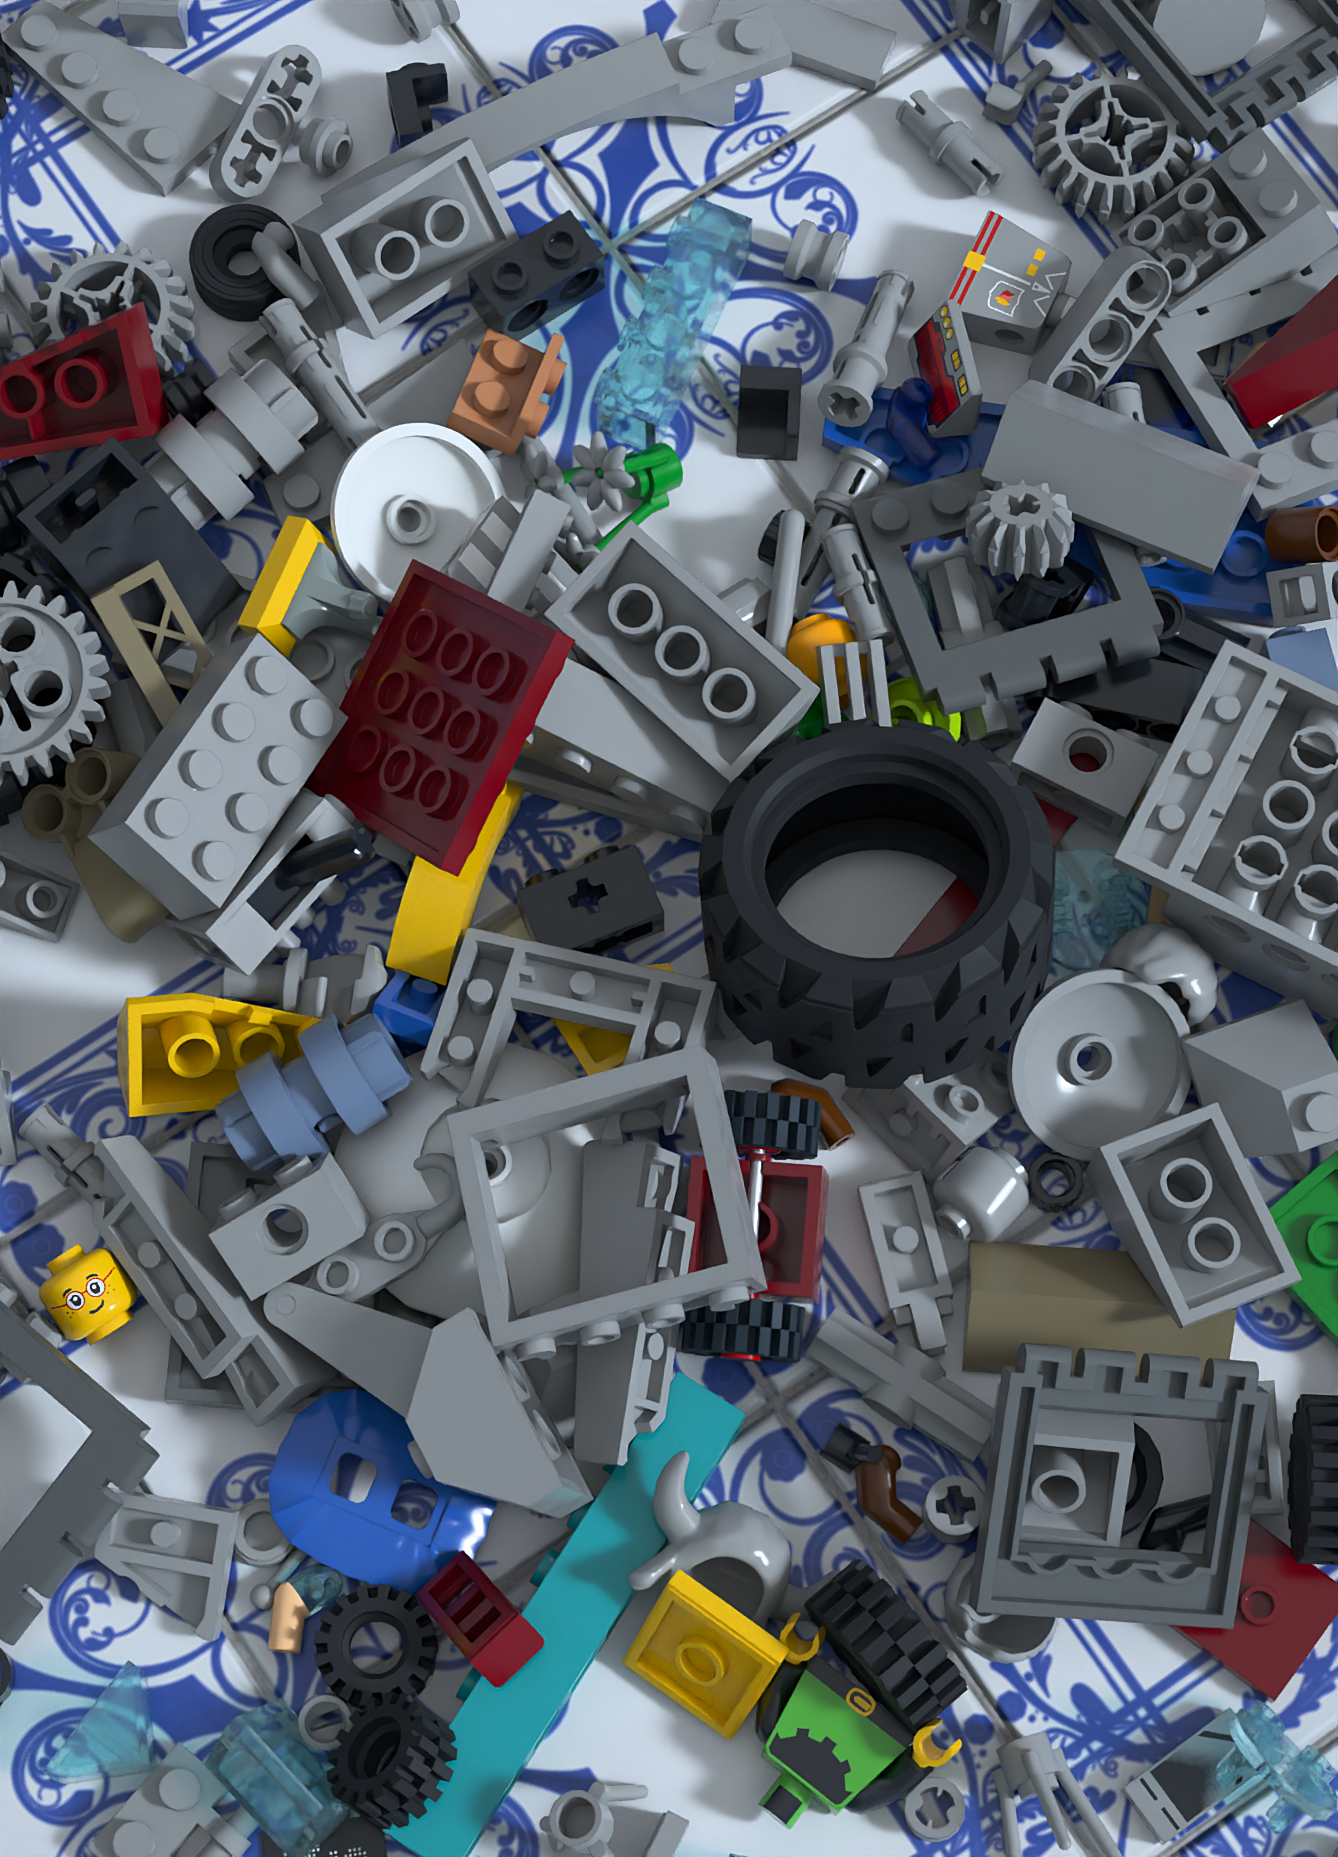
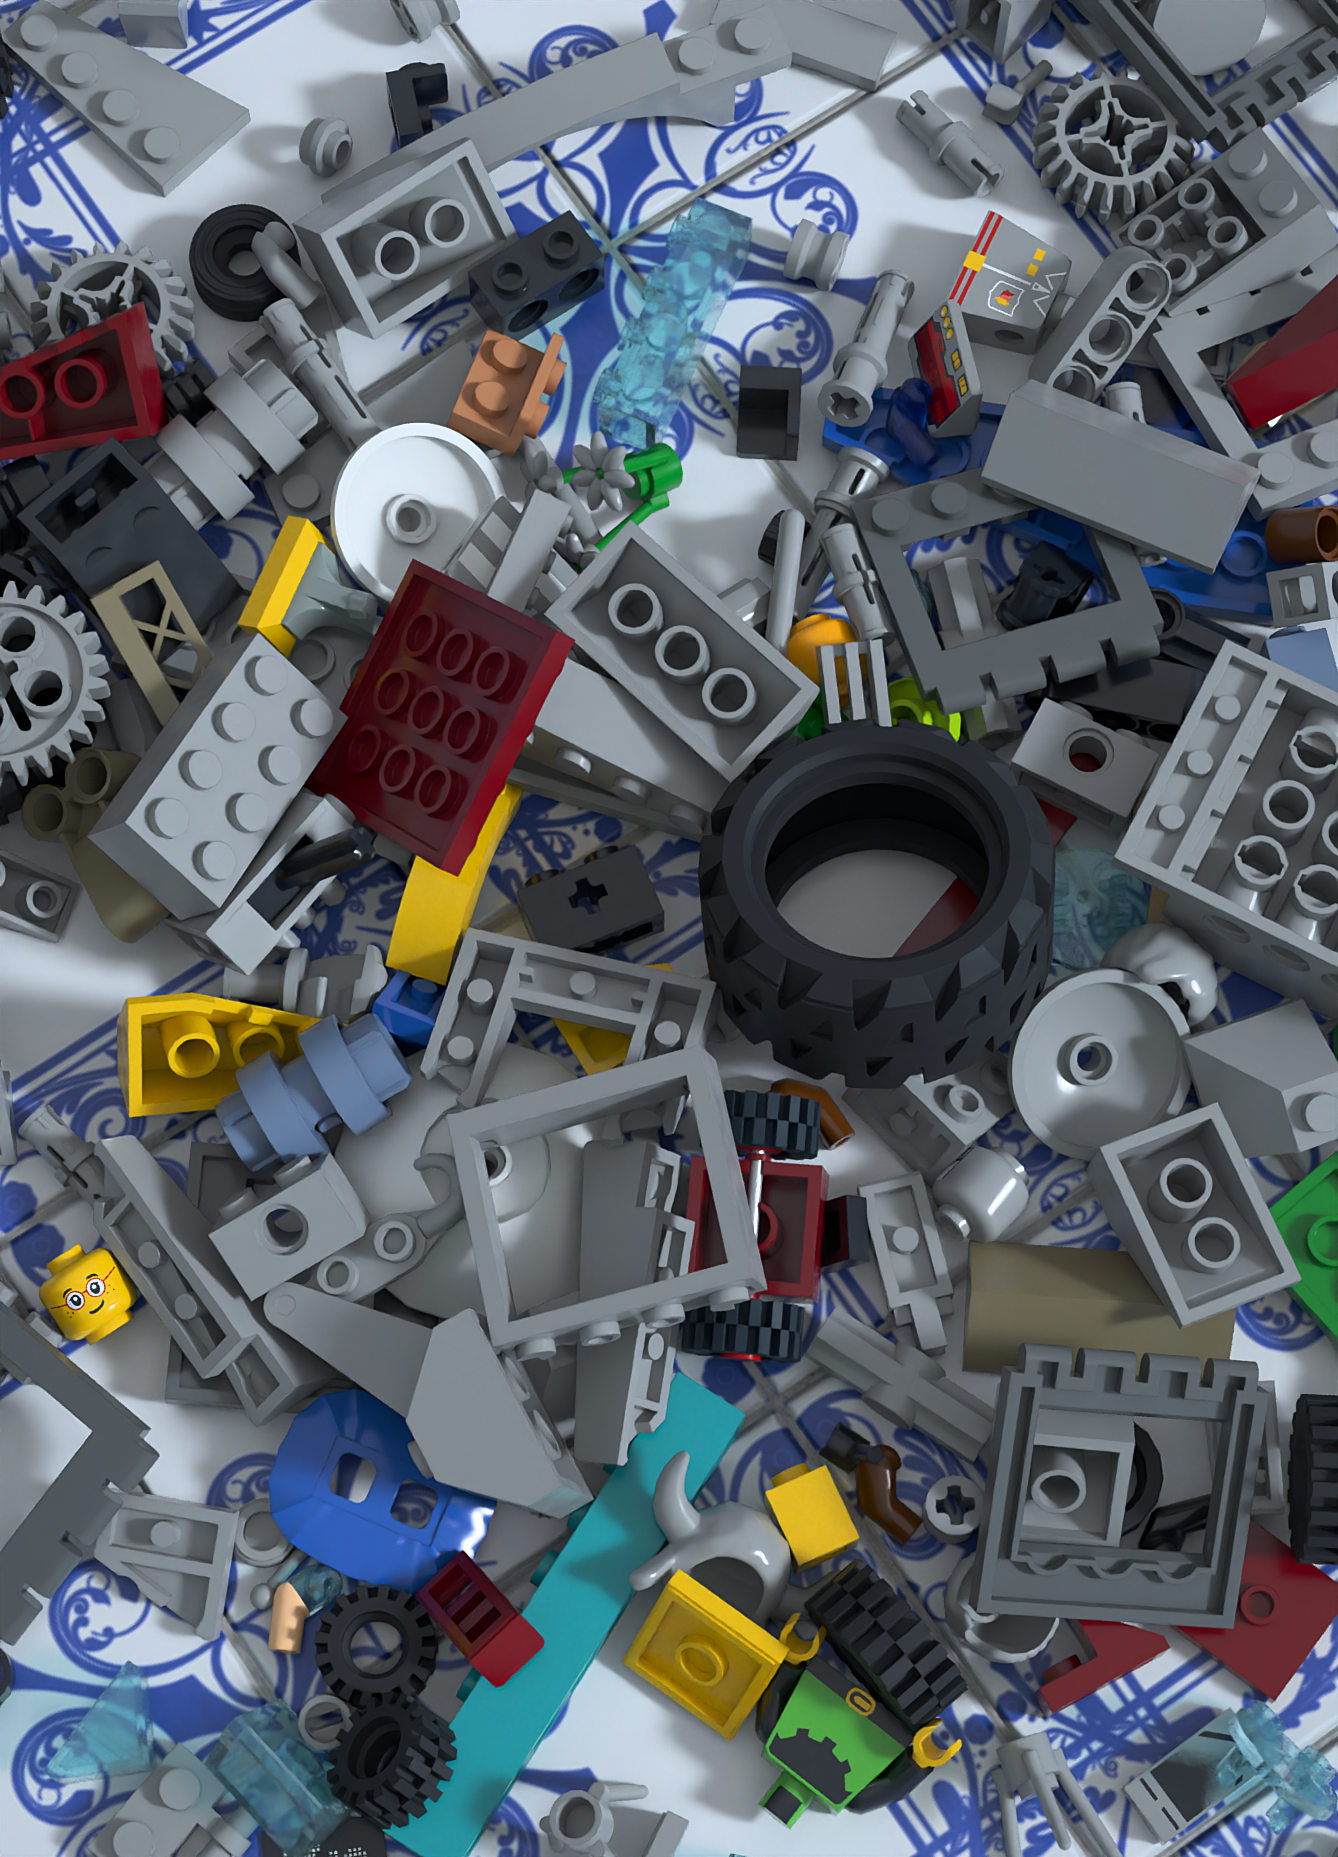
(242, 135): light grey beam -> none
(810, 1516): none -> yellow brick
(845, 1234): none -> black plate
(954, 1814): light grey bush -> none
(1019, 529): light grey gear -> none
(1067, 1166): black axle -> none
(1112, 1653): none -> dark red slope

